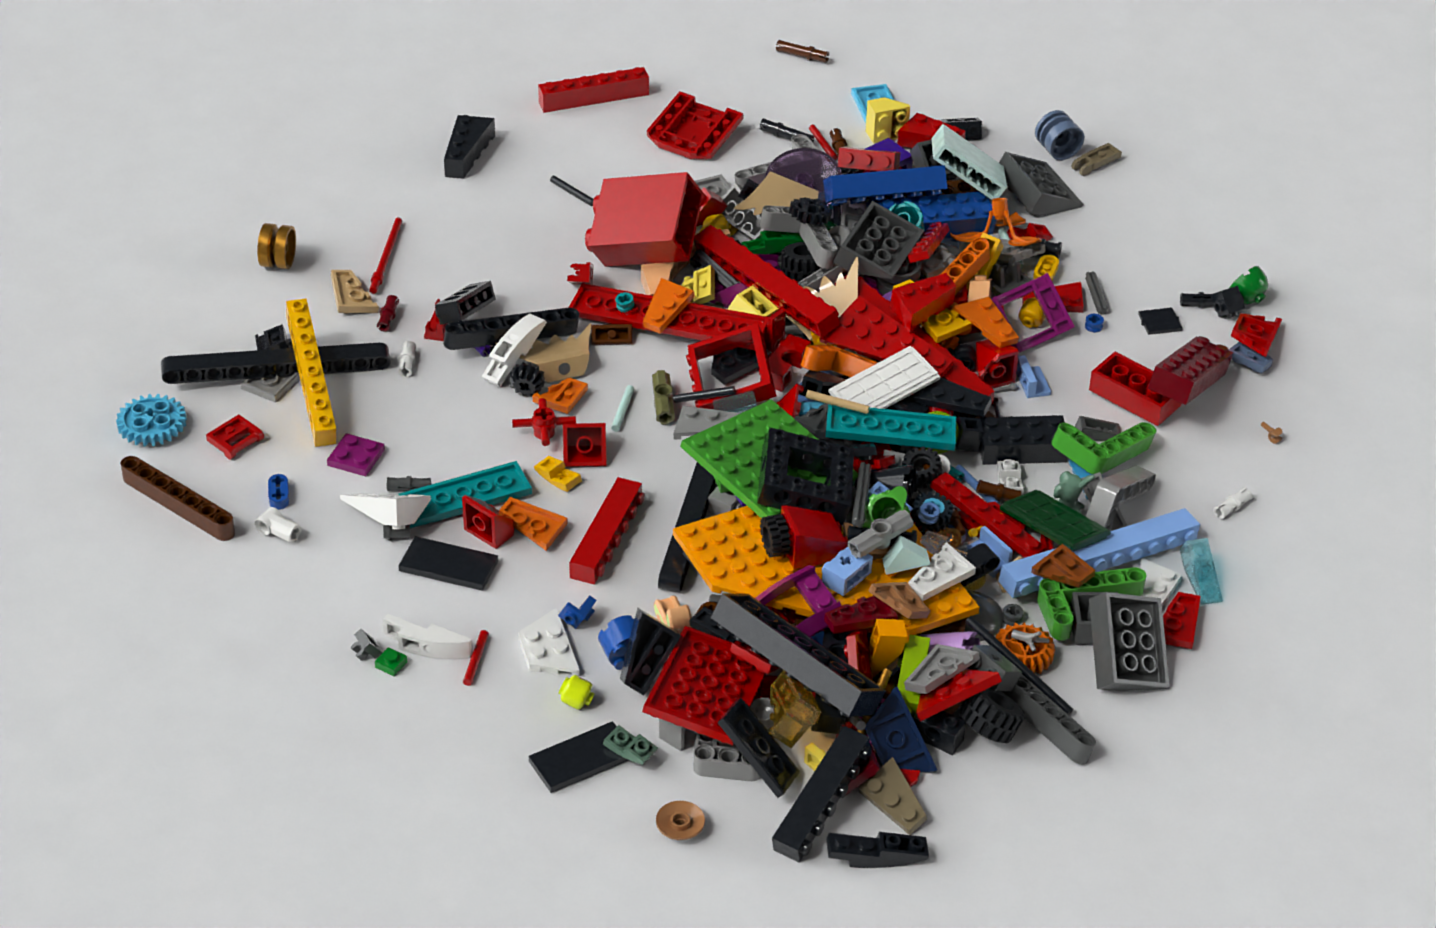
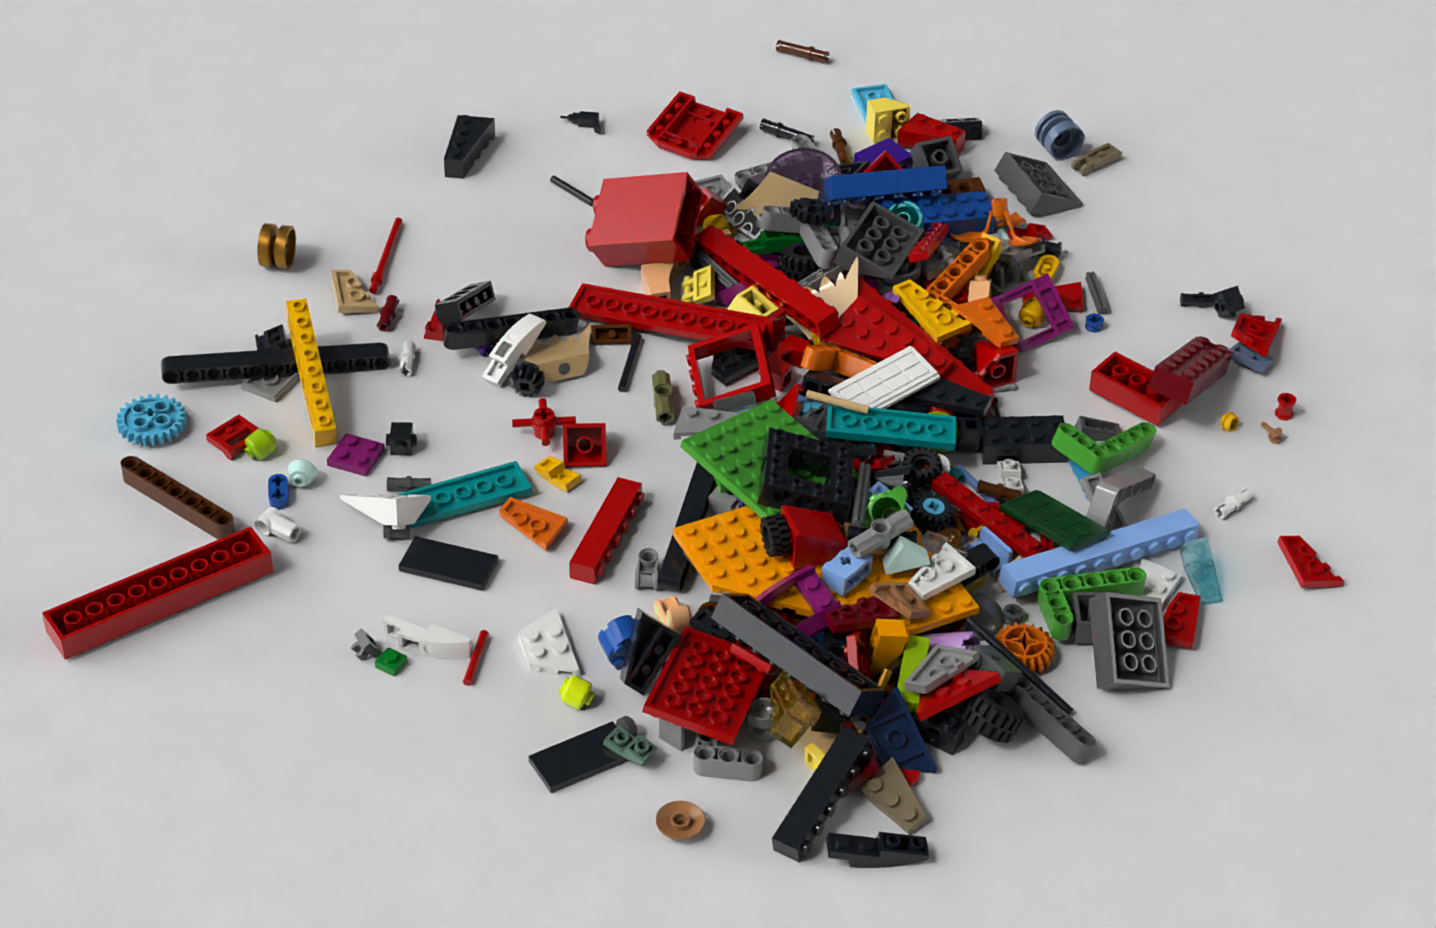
(157, 592): none -> red brick
(260, 444): none -> lime head
(301, 472): none -> light aqua cone
(401, 438): none -> black brick
(486, 522): red slope -> none
(563, 395): orange wing -> none
(574, 616): blue bracket -> none
(585, 119): none -> black piece
(585, 274): red hinge -> none
(593, 89): red brick -> none
(622, 408): light aqua bar -> none
(624, 302): teal bush -> none
(628, 724): none -> dark grey tile
(629, 362): none -> black bar
(647, 569): none -> light grey piece
(666, 305): orange wing -> none
(704, 394): black bar -> none
(759, 747): black tile -> none
(822, 141): red bar -> none
(868, 159): red arch -> none
(922, 299): red wedge -> none
(930, 508): medium blue bush -> none
(968, 162): light aqua brick -> none
(1029, 638): light grey bar -> none
(1031, 379): light blue panel -> none
(1064, 567): dark orange wing -> none
(1070, 489): sand green animal -> none
(1160, 321): black piece -> none
(1229, 421): none -> yellow plate
(1252, 285): green cylinder -> none
(1286, 403): none -> red bush
(1305, 565): none -> red wing

